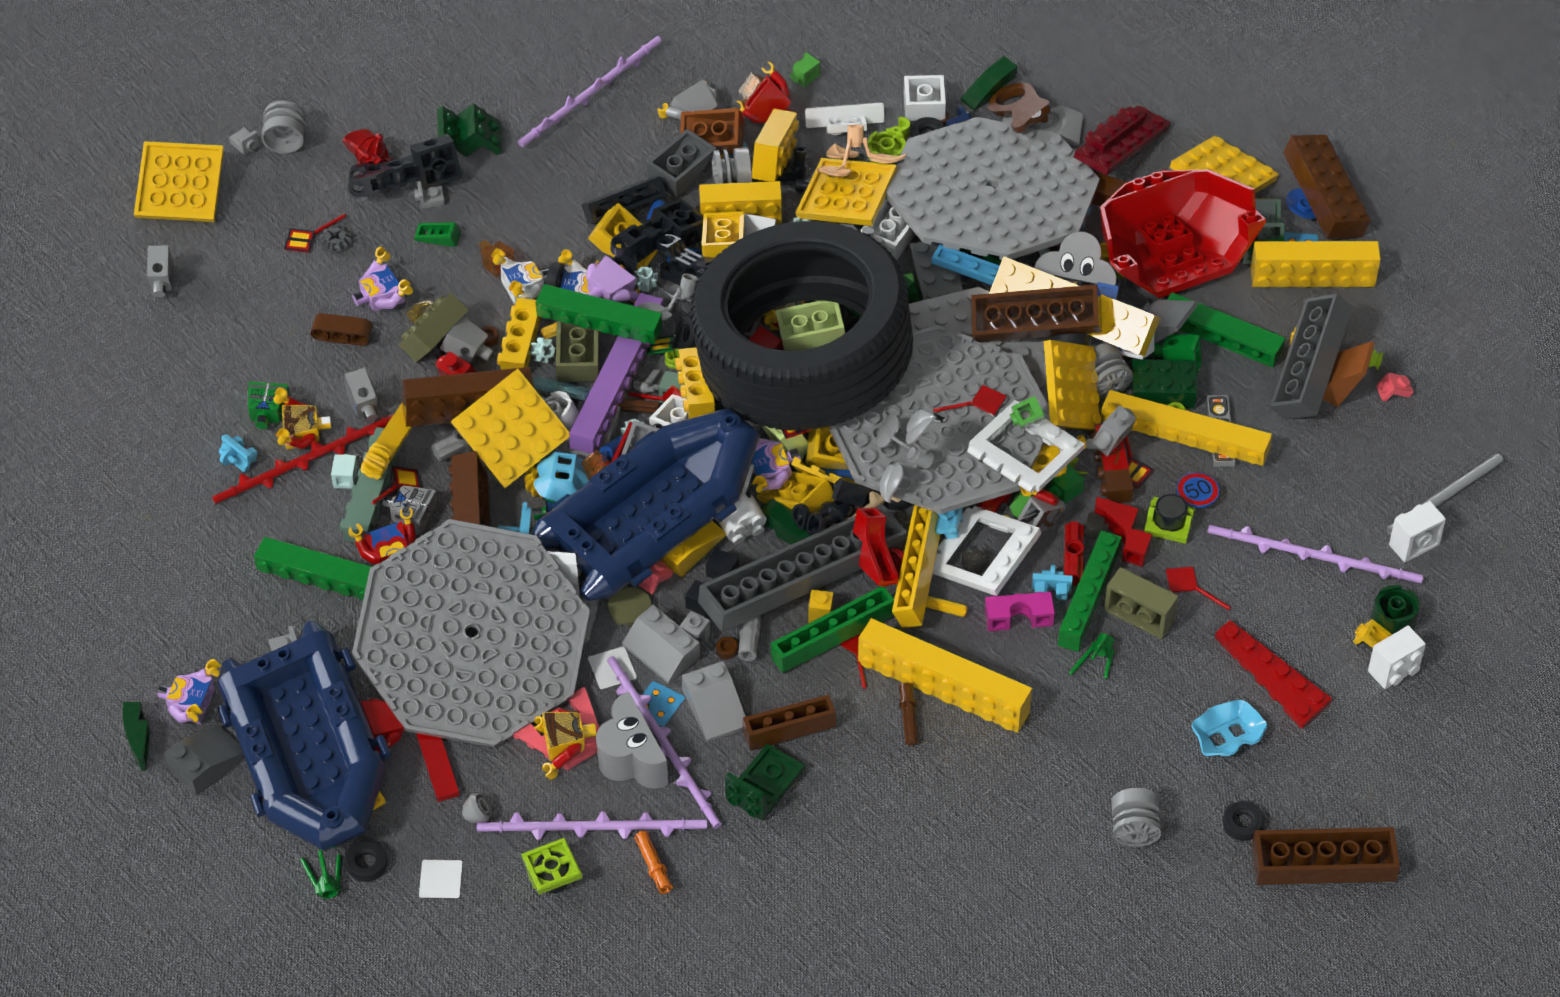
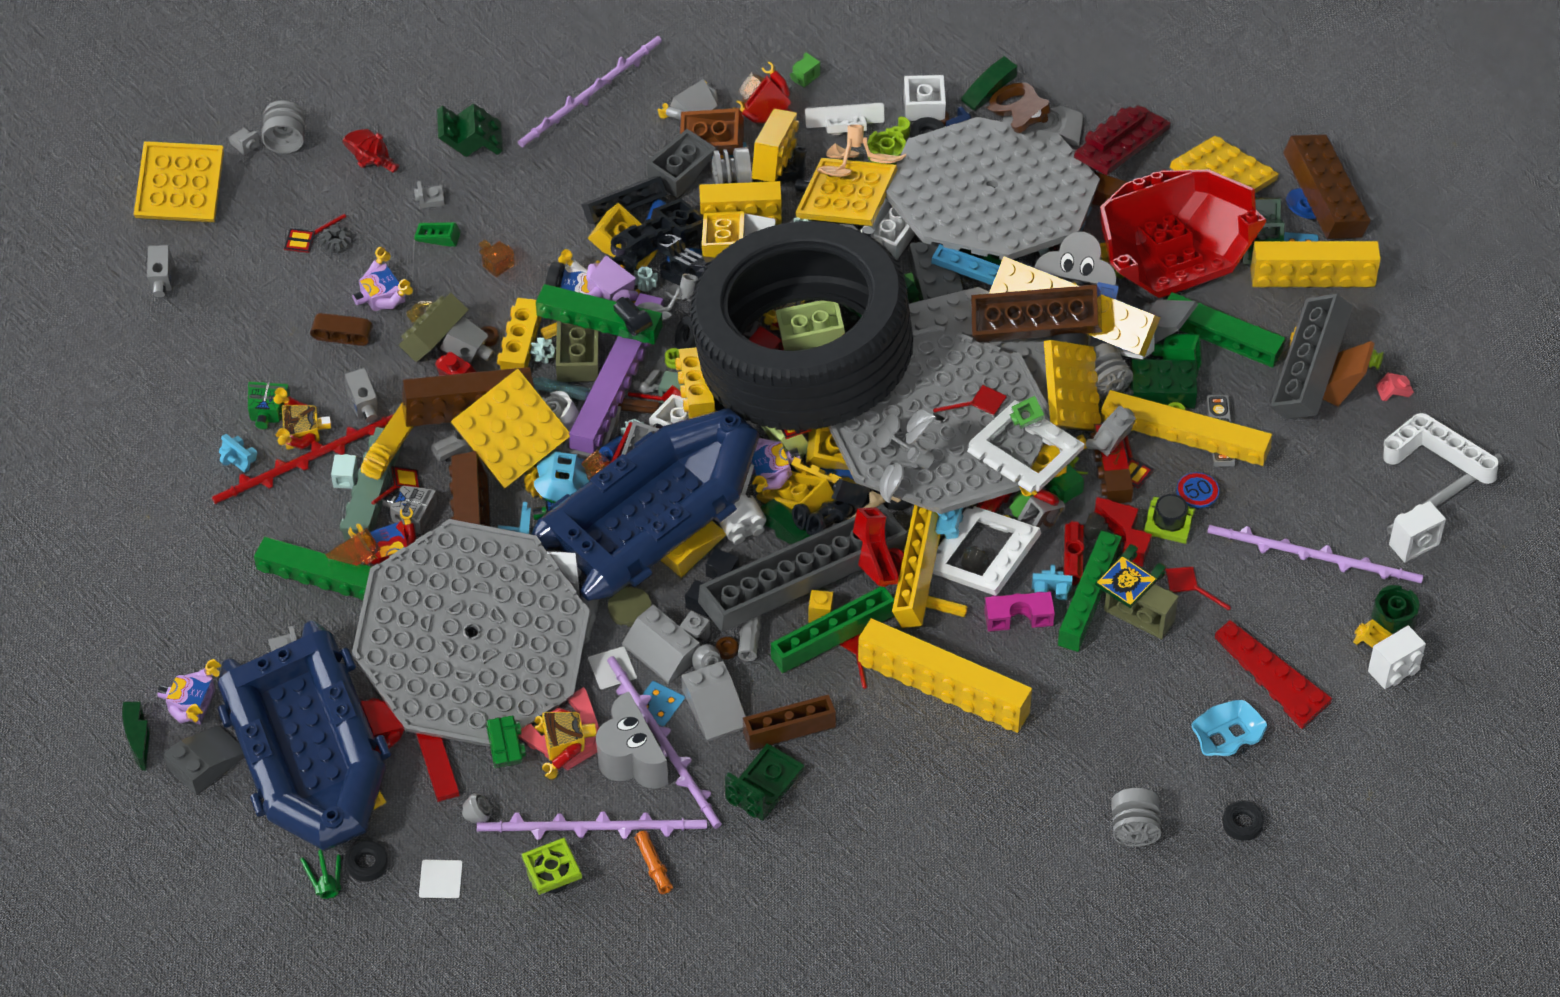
(356, 549): none -> clear orange slope
(431, 163): black brick -> none
(504, 741): none -> green brick
(520, 278): torso -> none
(635, 320): none -> black piece
(660, 573): coral bracket -> none
(662, 345): piece -> none
(705, 656): none -> light grey cone
(908, 706): reddish brown axle -> none
(1101, 647): green plant -> none
(1127, 580): none -> flag
(1325, 856): reddish brown brick -> none
(1443, 441): none -> white beam

